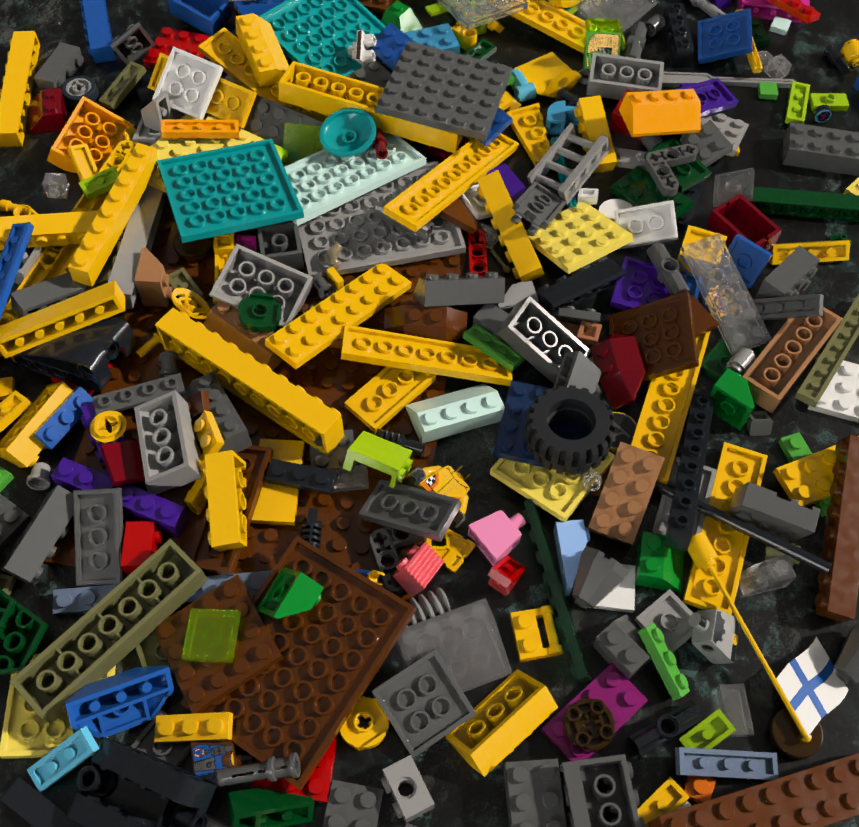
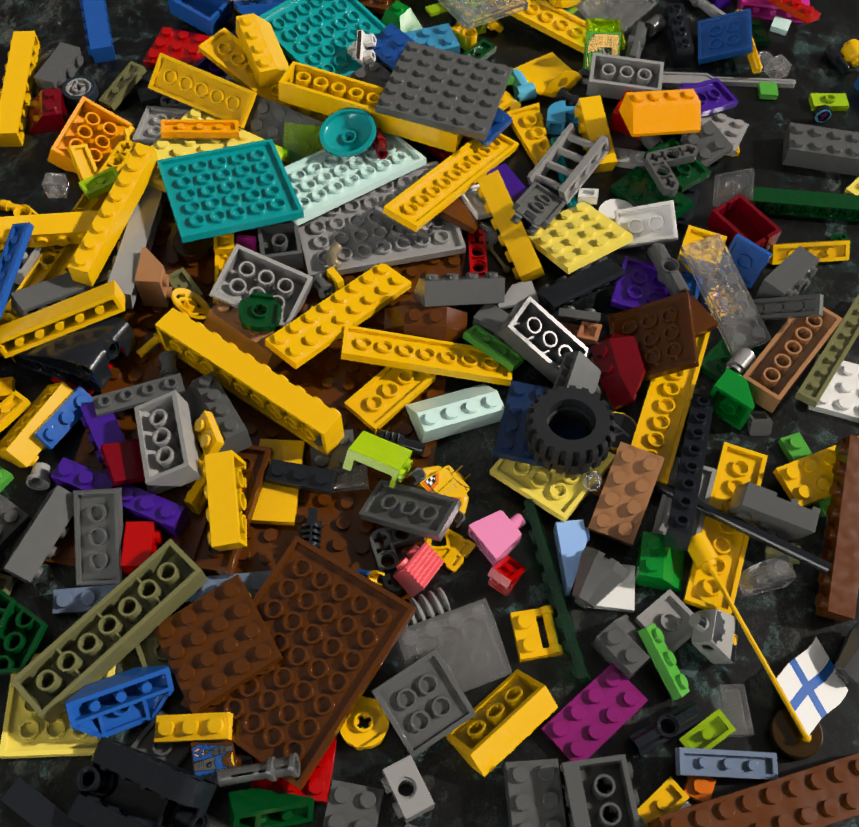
(63, 759): medium azure plate -> none
(98, 426): yellow gear -> none
(132, 43): dark grey slope -> none
(157, 110): light grey slope -> none
(189, 82): white plate -> none
(197, 404): reddish brown plate -> none
(211, 635): clear neon green tile -> none
(290, 594): green slope -> none
(589, 725): dark brown tile -> none
(797, 103): lime plate -> none

